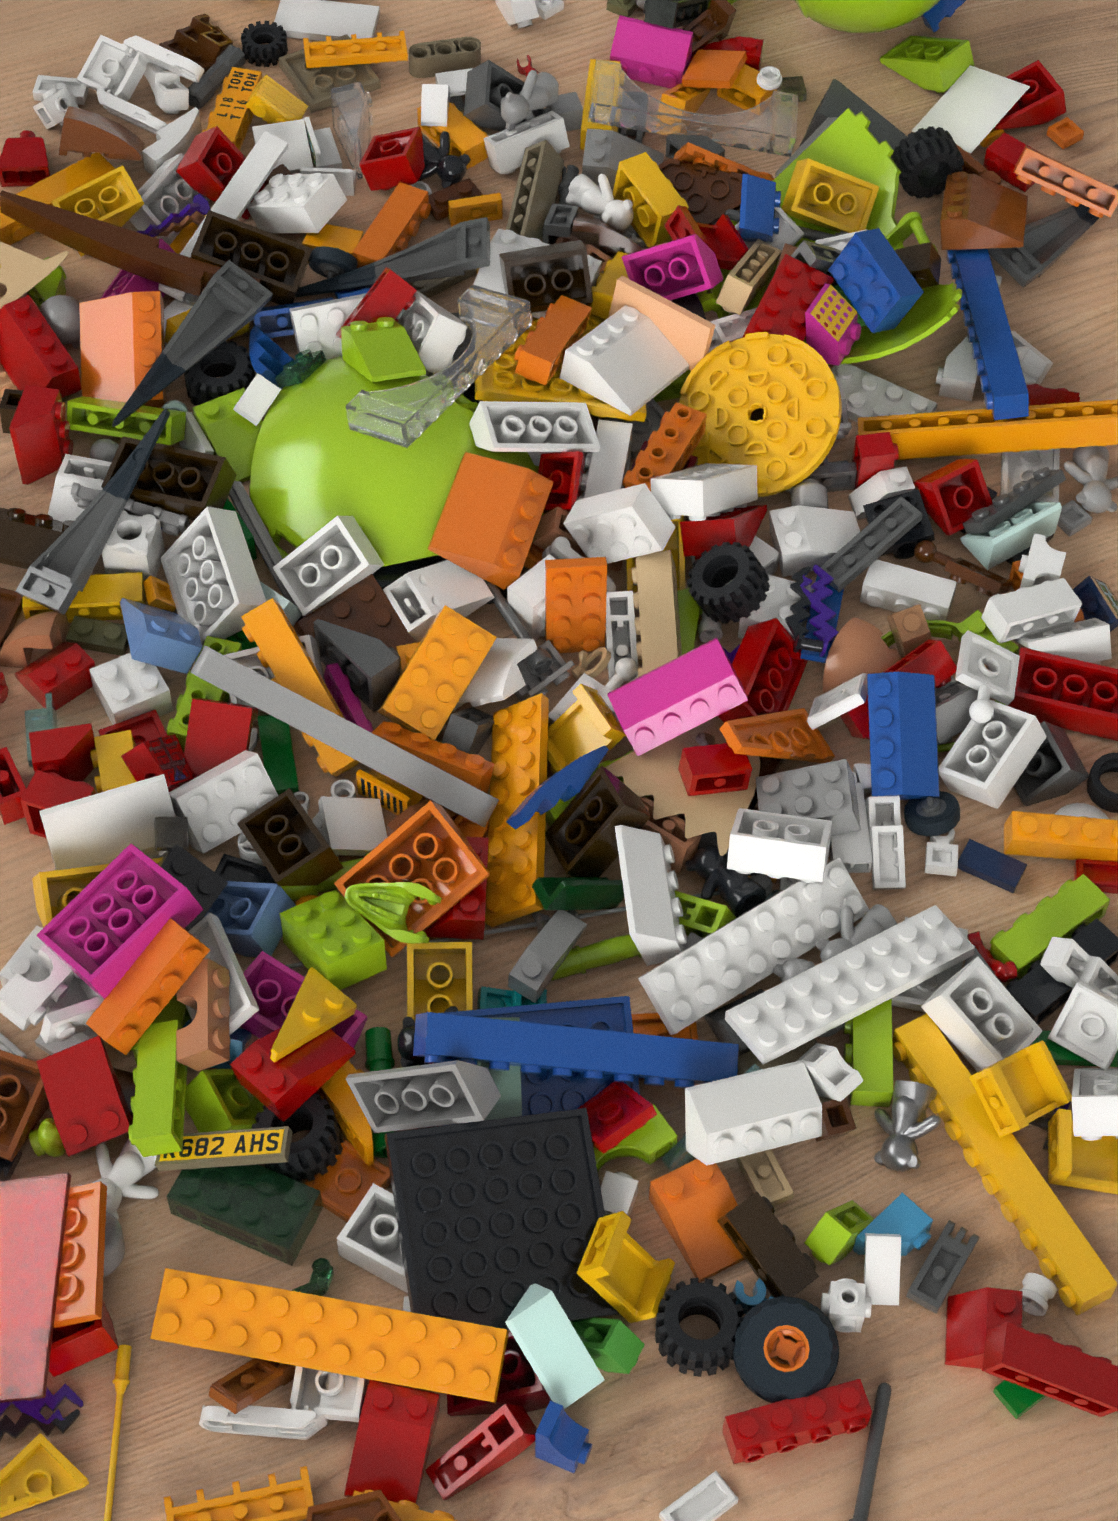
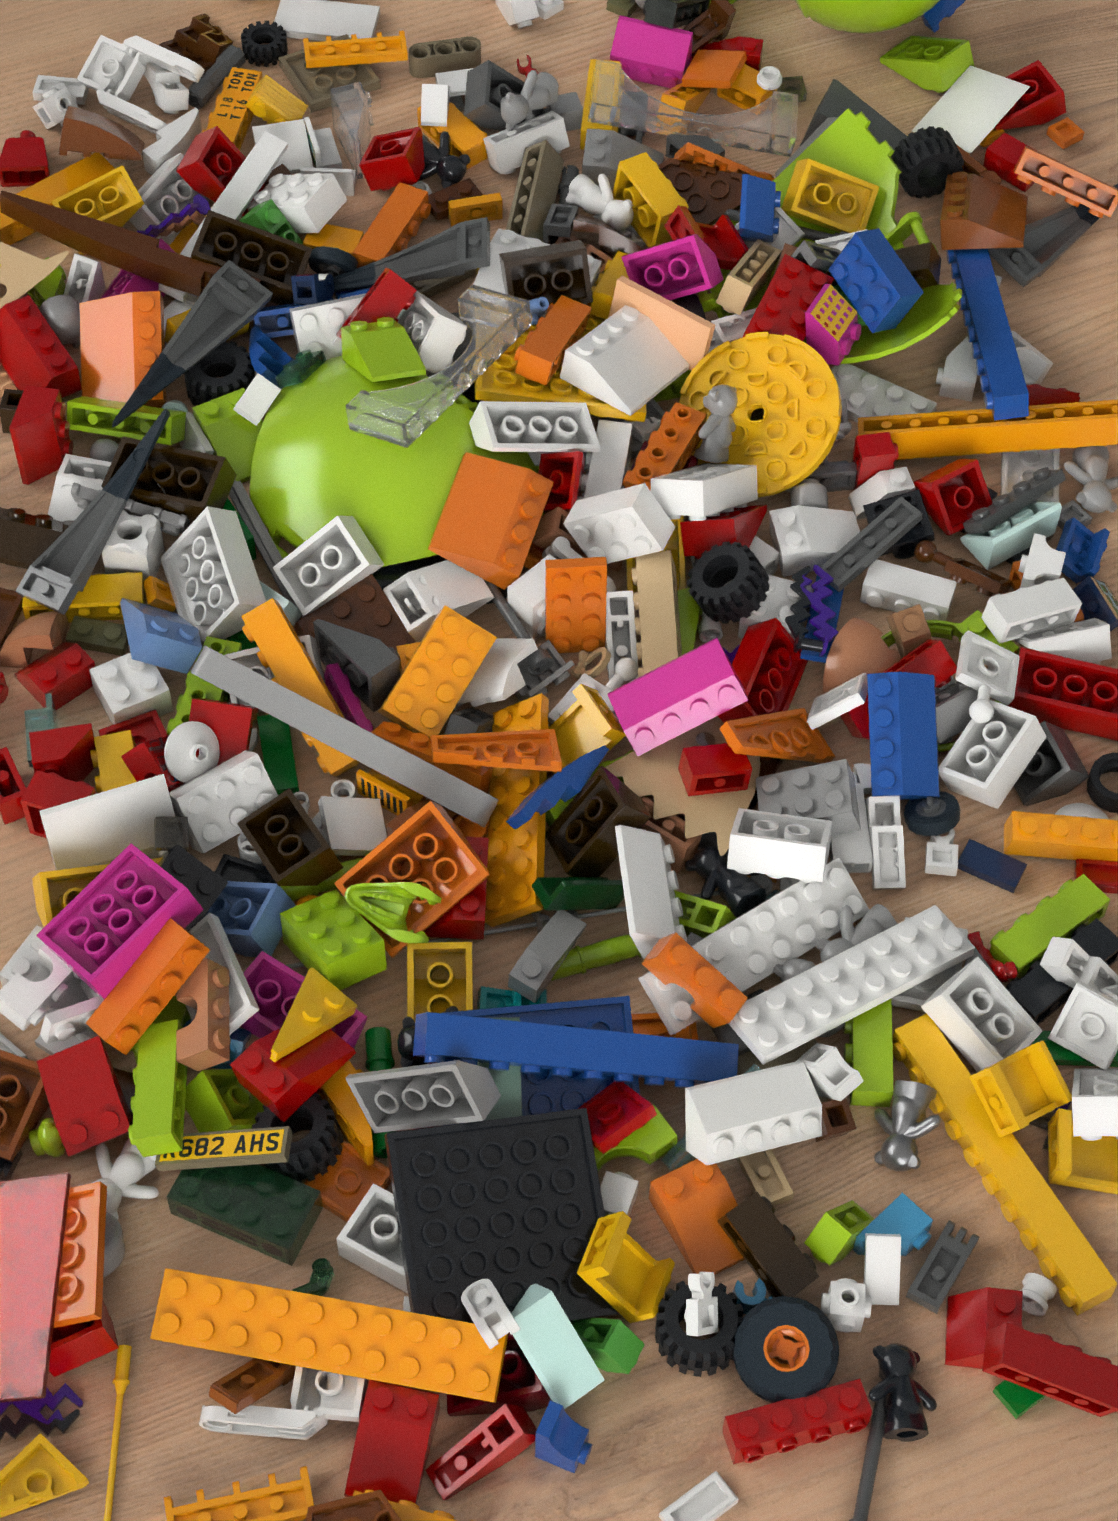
(85, 279): none -> white slope
(182, 748): none -> white dish
(270, 219): none -> bright green slope
(312, 288): none -> dark blue leg
(488, 1312): none -> white plate
(500, 749): none -> orange wing
(538, 308): none -> medium blue arm
(643, 430): none -> white tile
(679, 963): none -> orange arch
(702, 1308): none -> white plate
(718, 427): none -> light grey piece
(903, 1395): none -> black piece
(1082, 550): none -> blue bracket

